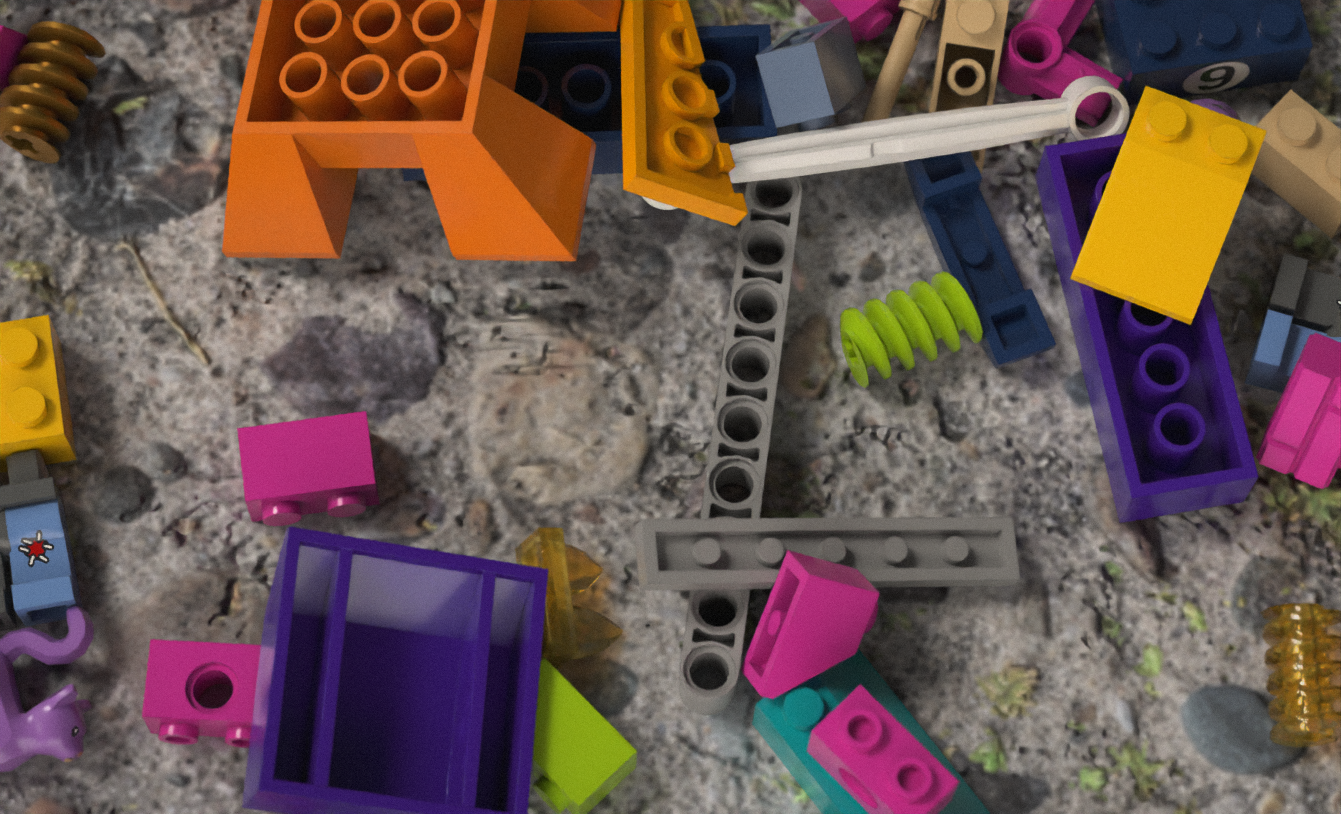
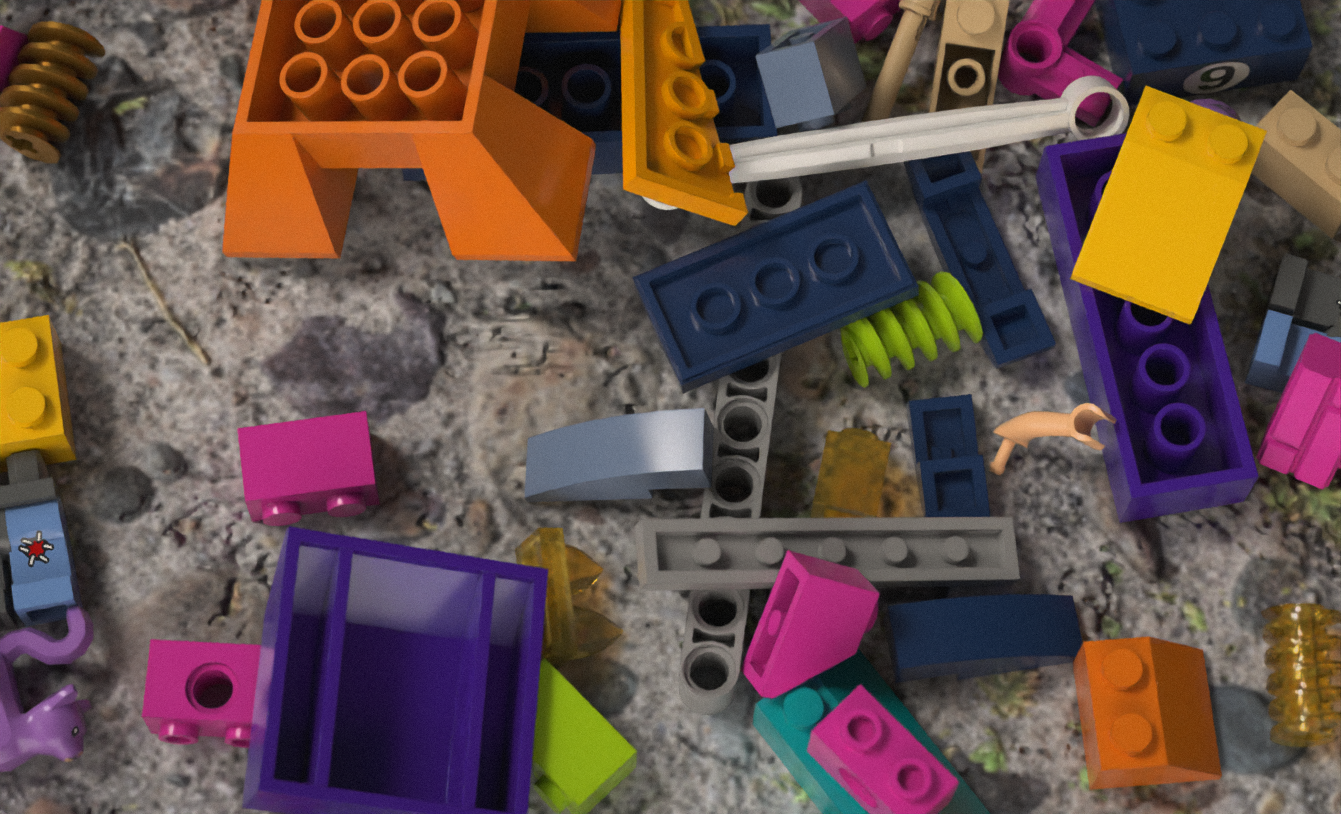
(621, 457): none -> sand blue slope
(775, 286): none -> dark blue tile
(850, 475): none -> clear yellow brick
(947, 457): none -> dark blue slope
(981, 635): none -> dark blue slope
(1036, 424): none -> light nougat piece
(1145, 713): none -> orange slope

